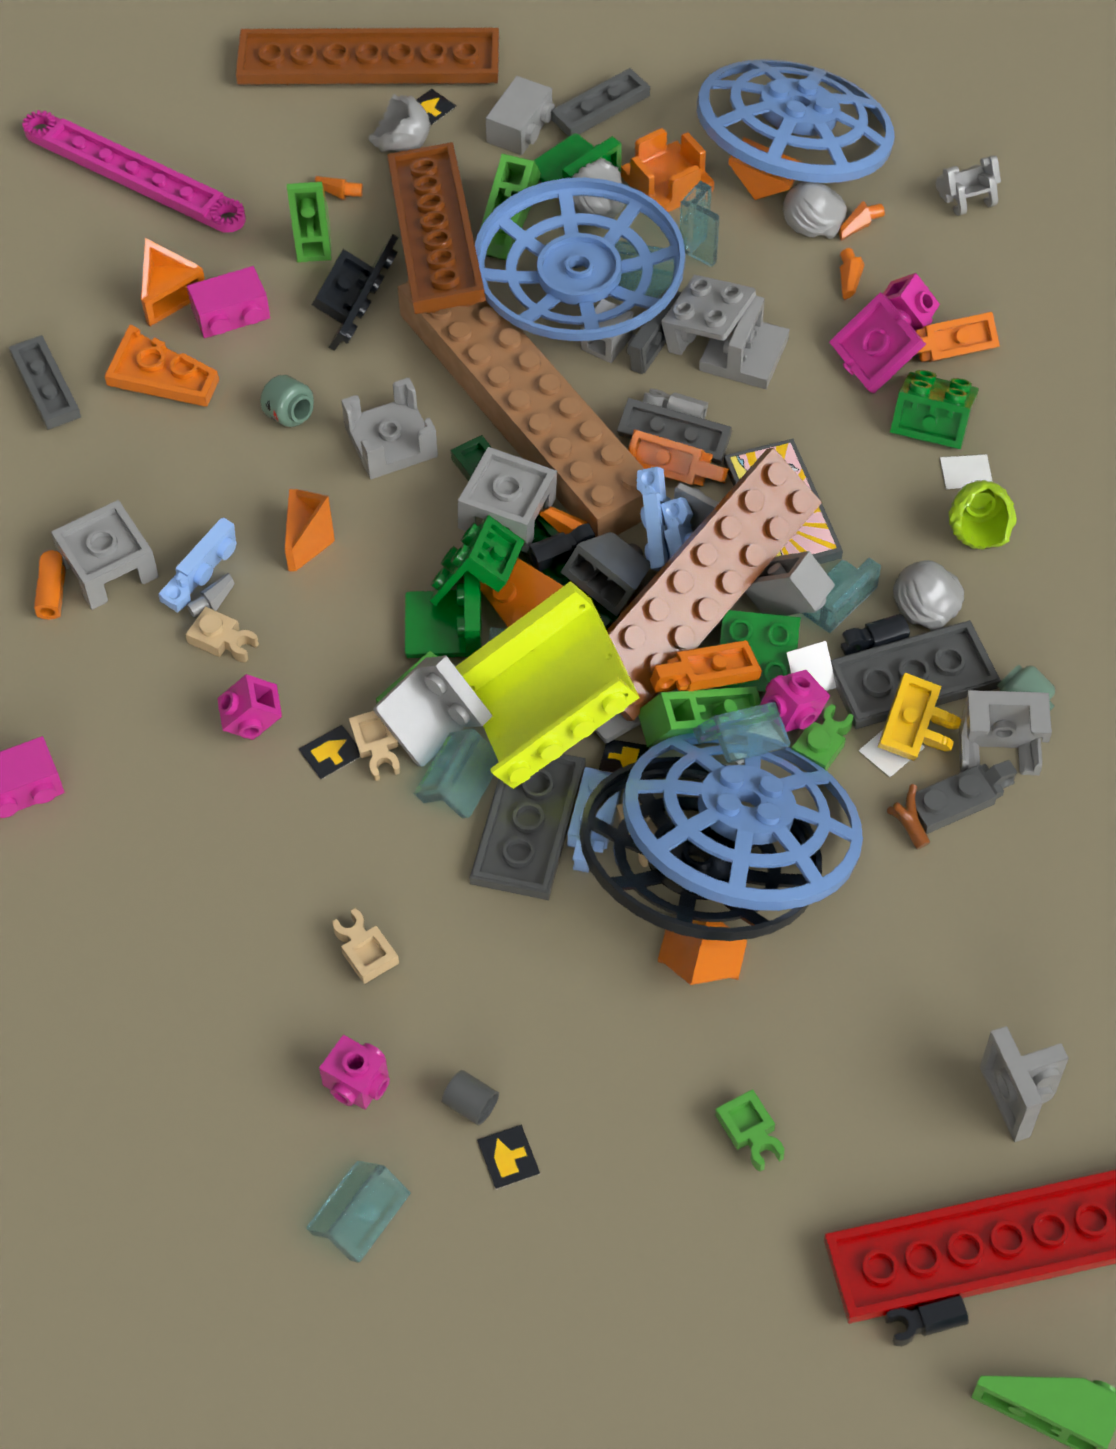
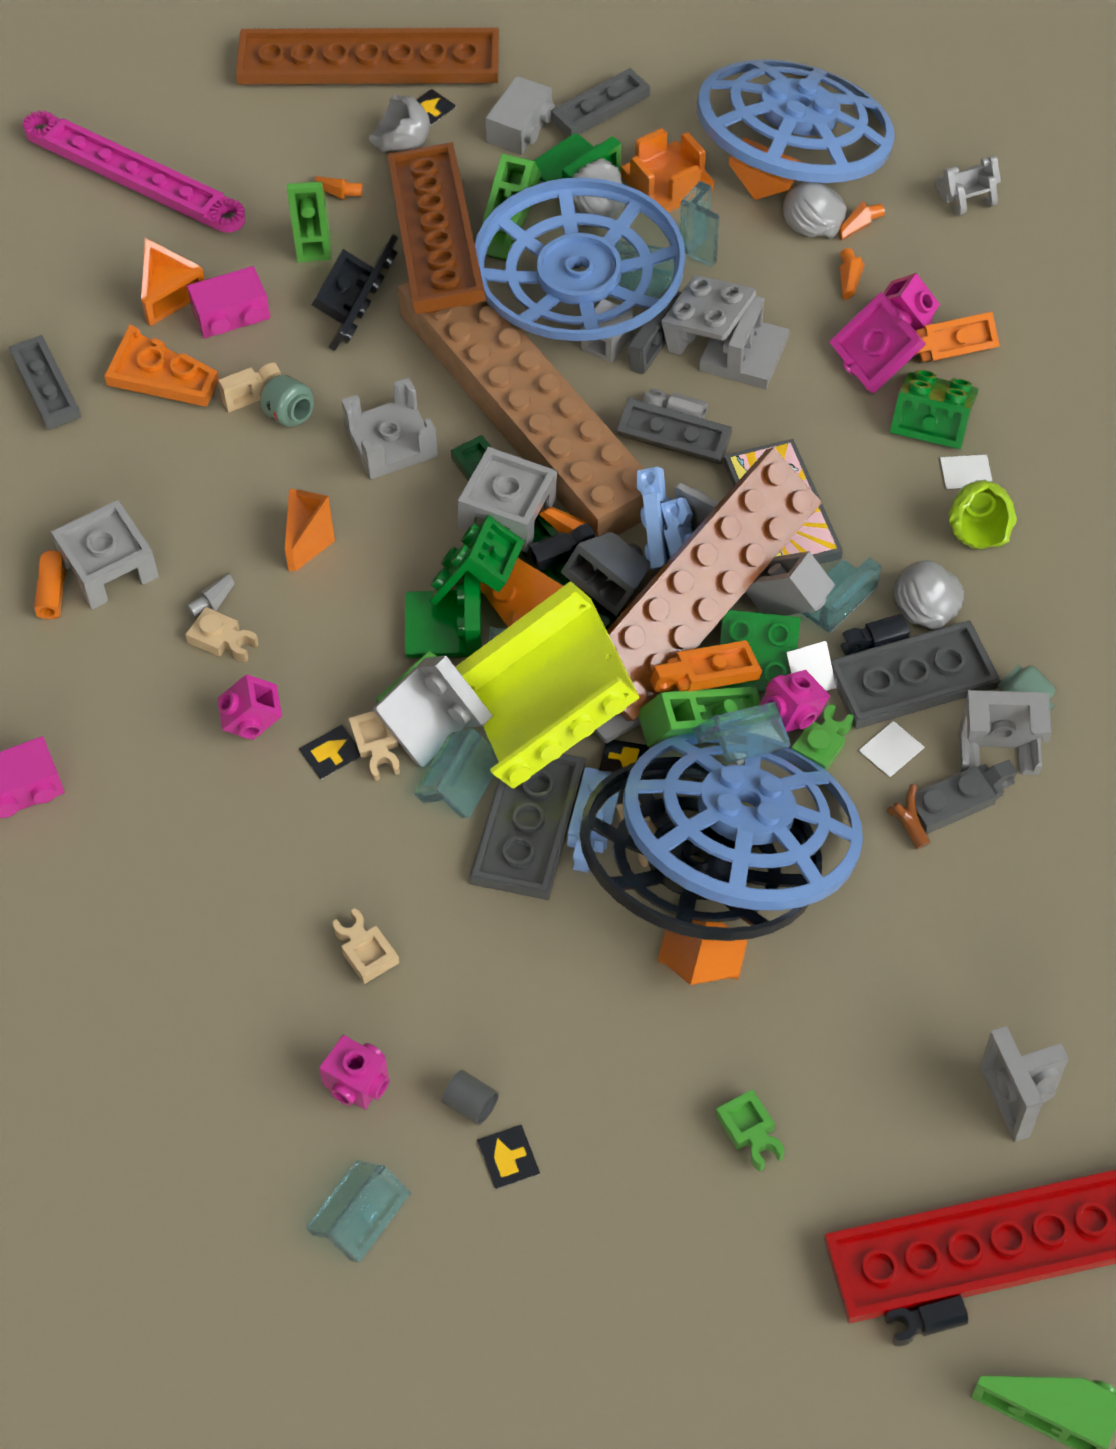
(199, 565): light blue hinge -> none
(245, 386): none -> tan plate
(677, 459): orange hinge -> none
(910, 718): yellow hinge -> none

